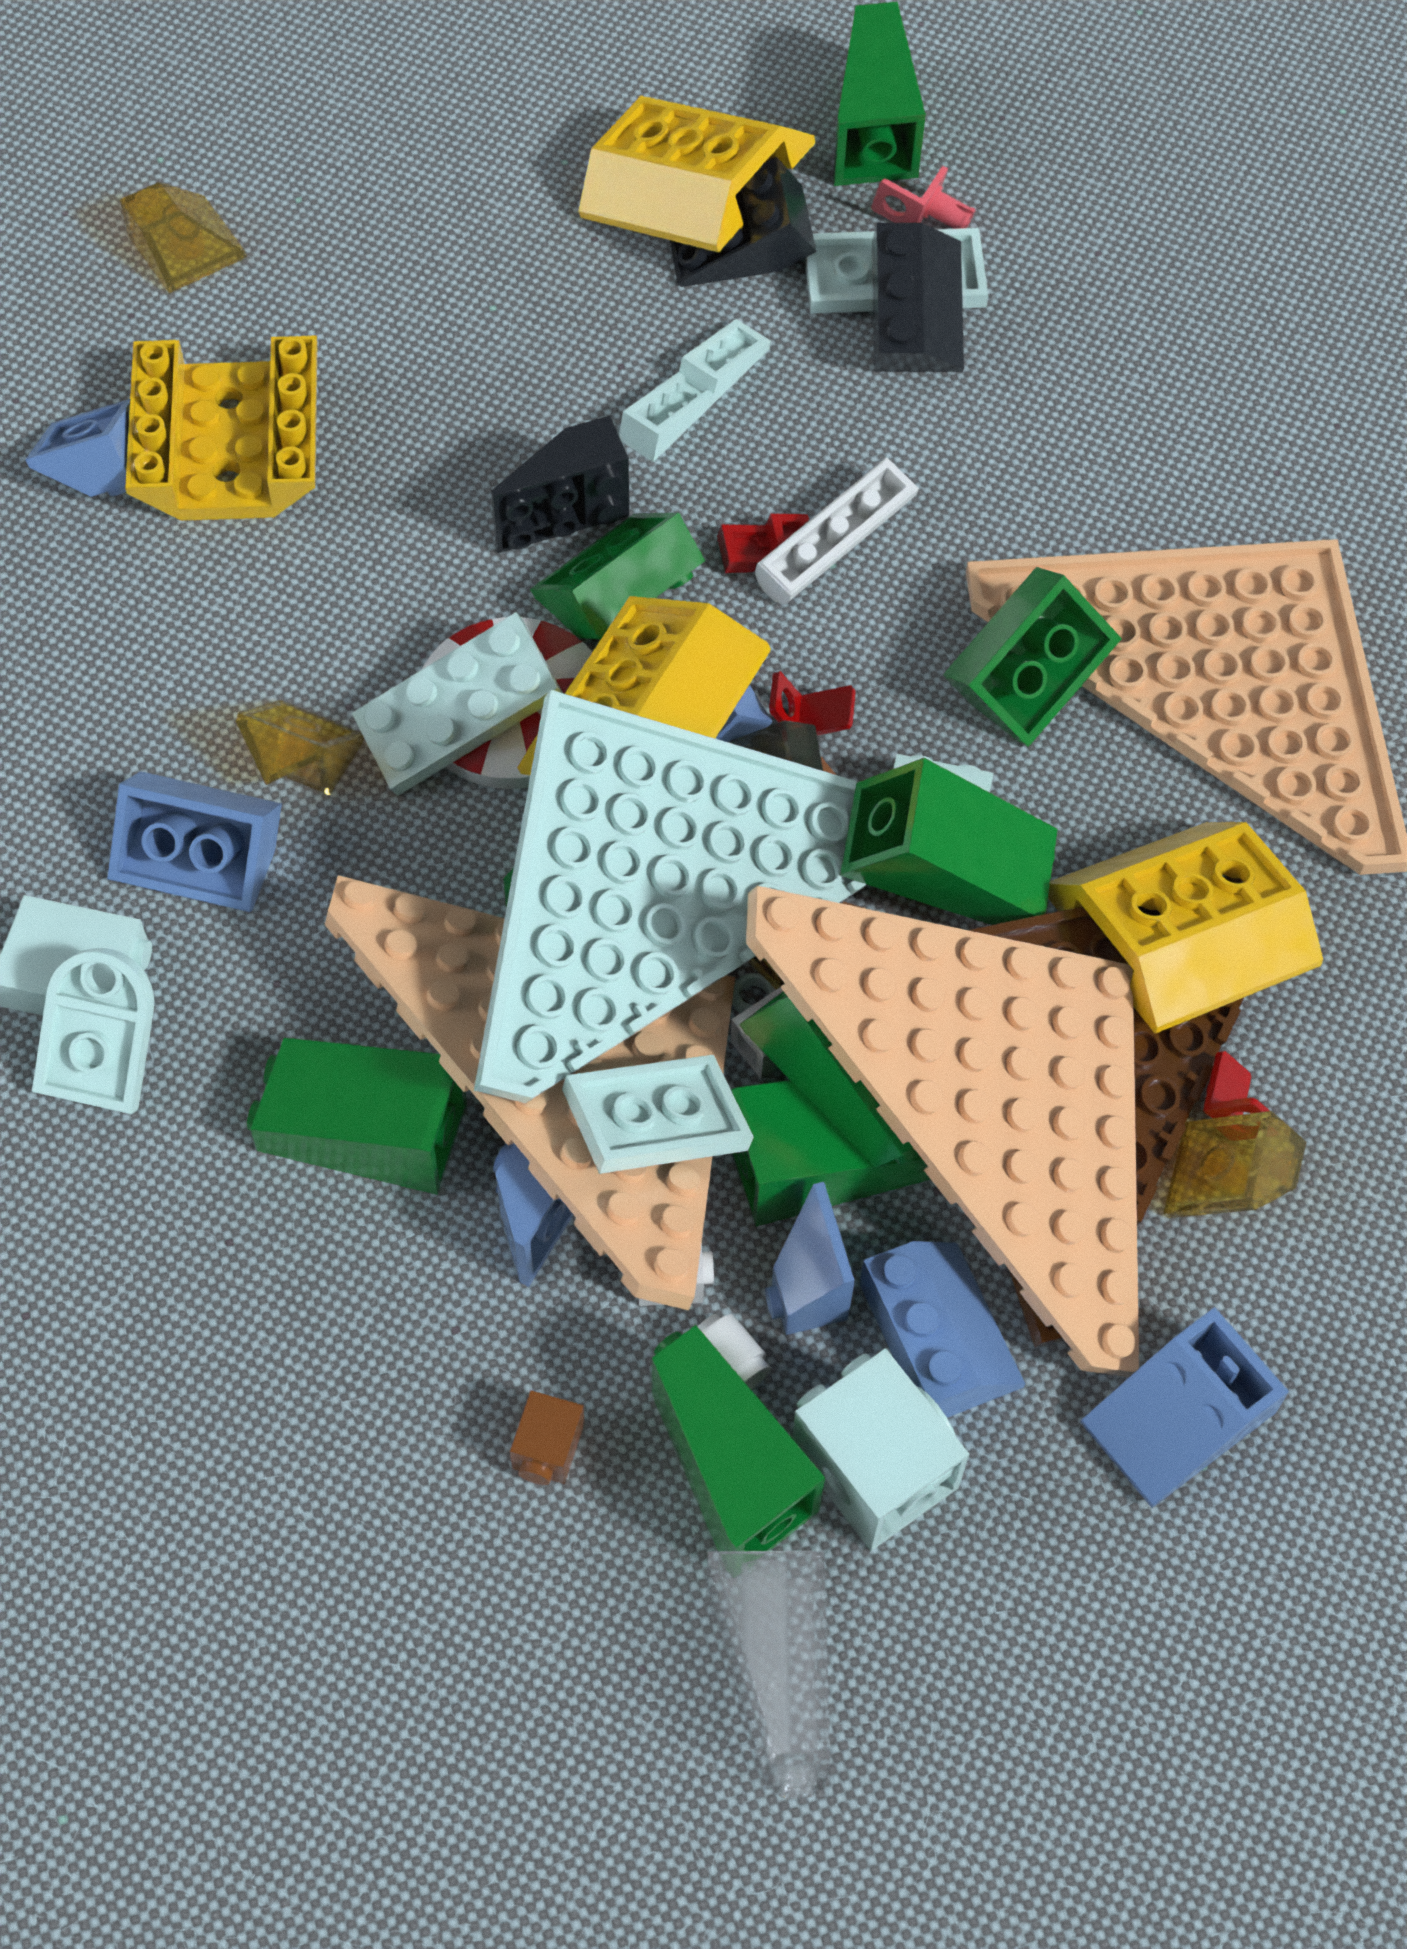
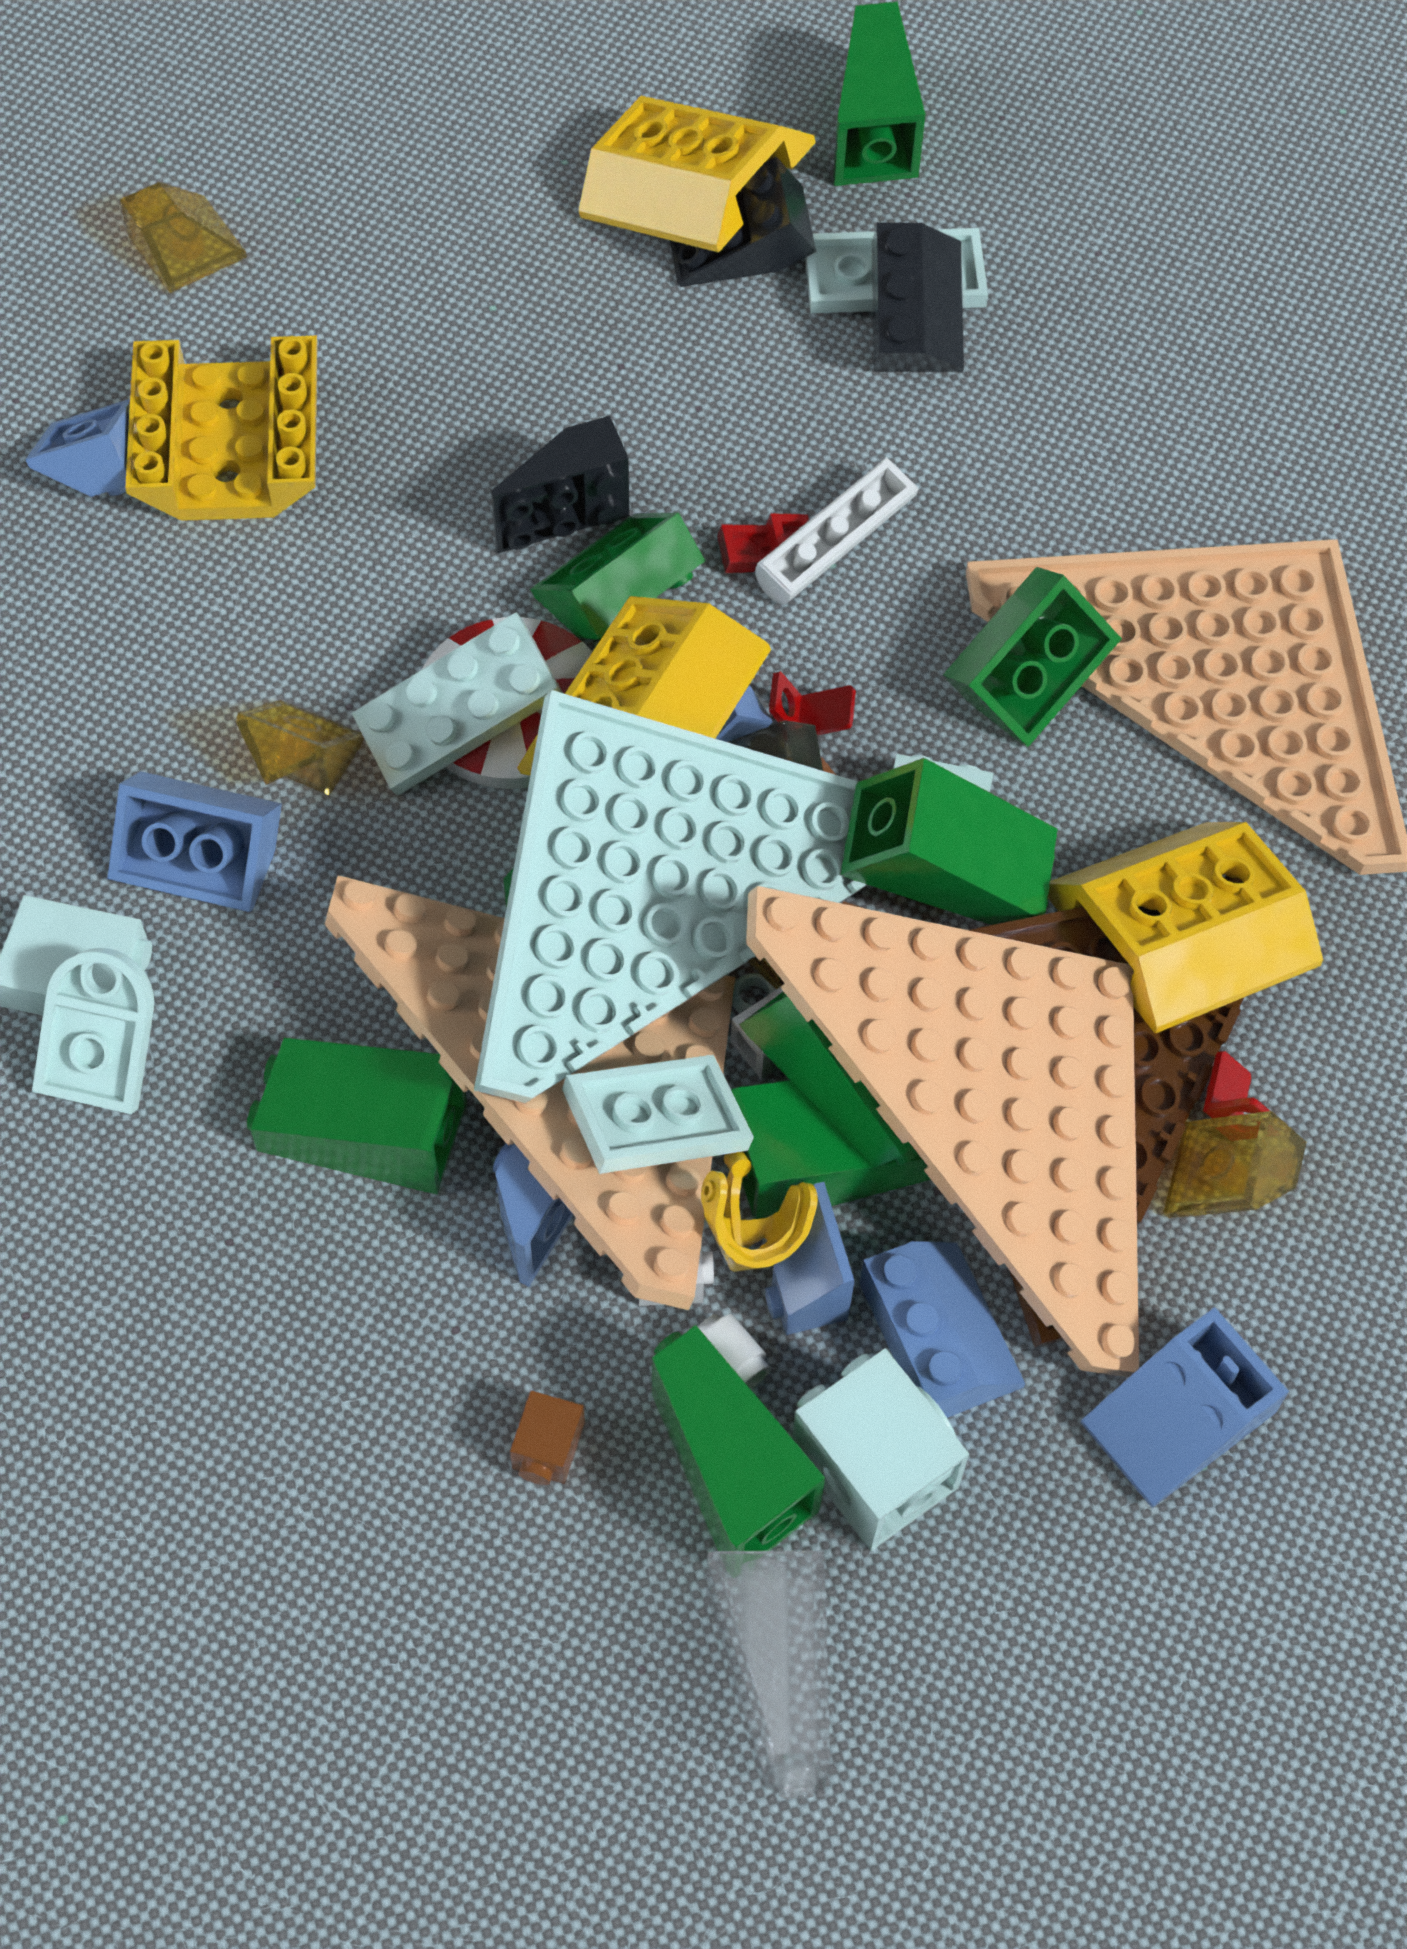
(702, 379): light aqua slope -> none
(734, 1236): none -> yellow helmet
(933, 203): coral bracket -> none

